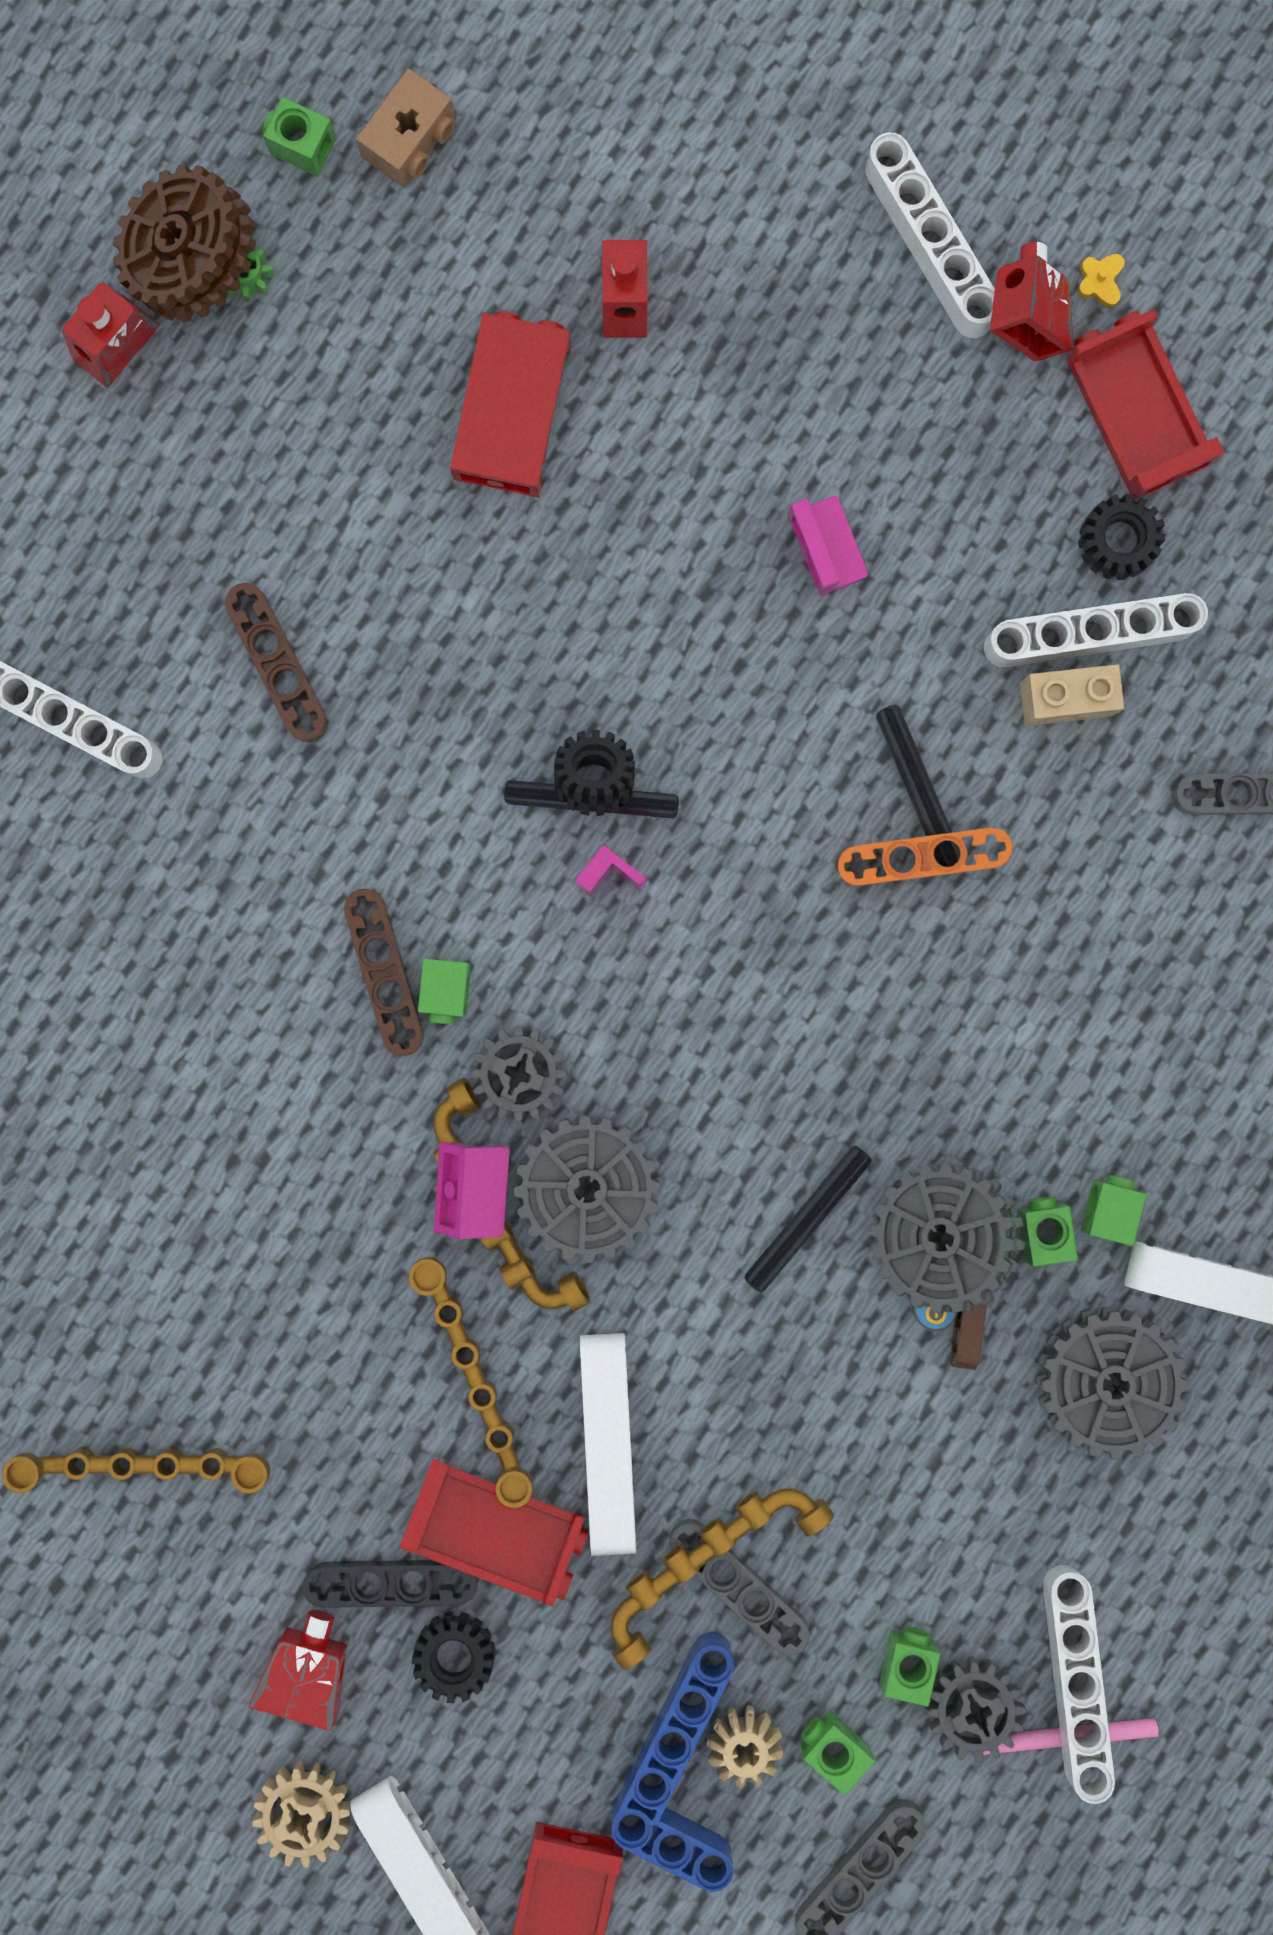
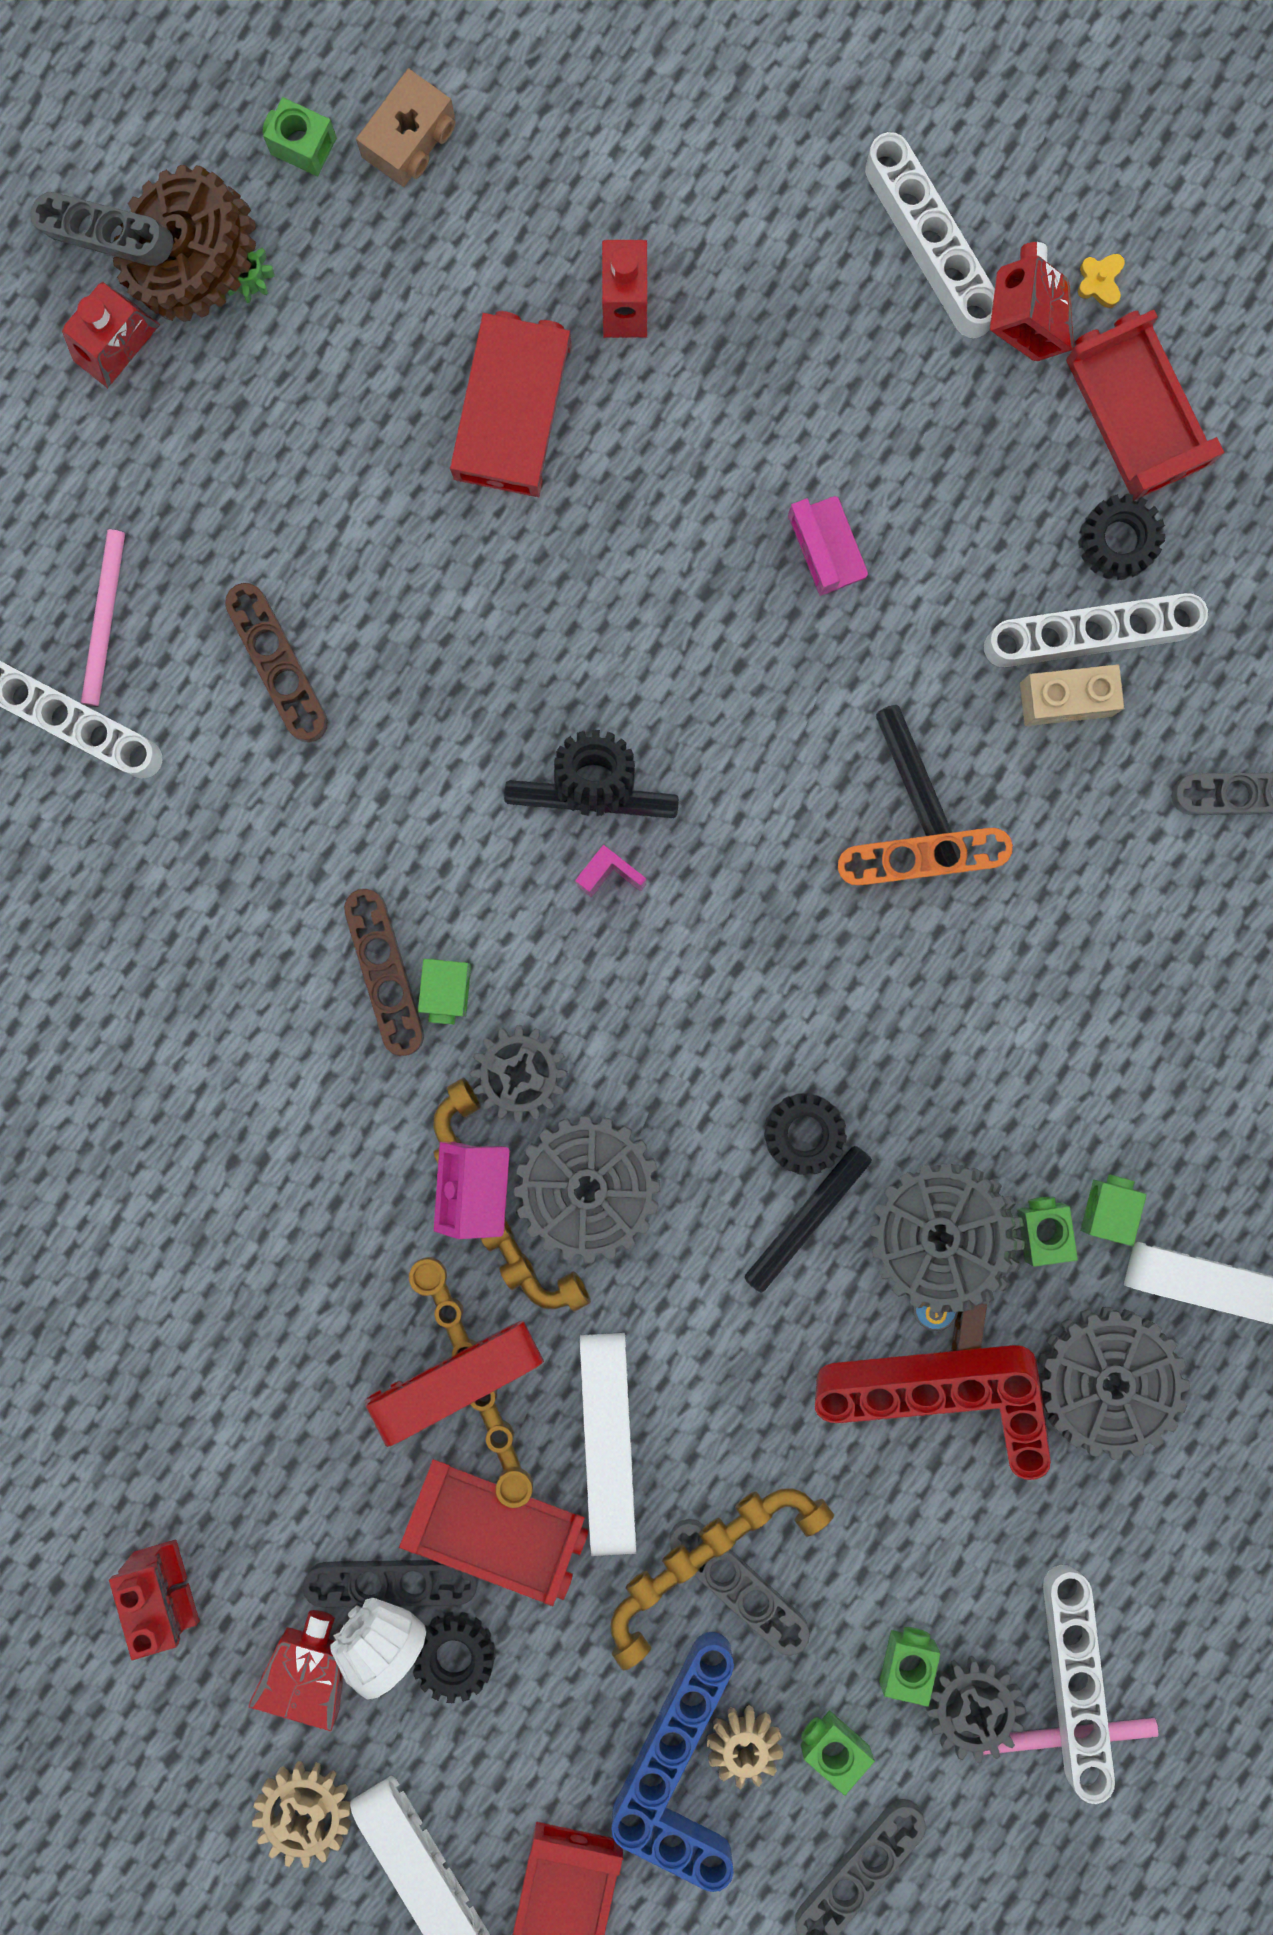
(102, 224): none -> dark grey beam
(103, 618): none -> bright pink bar
(146, 1605): none -> red hips
(247, 1472): pearl gold bar -> none
(377, 1646): none -> white piece
(453, 1383): none -> red beam
(832, 1134): none -> black tyre
(946, 1385): none -> red beam

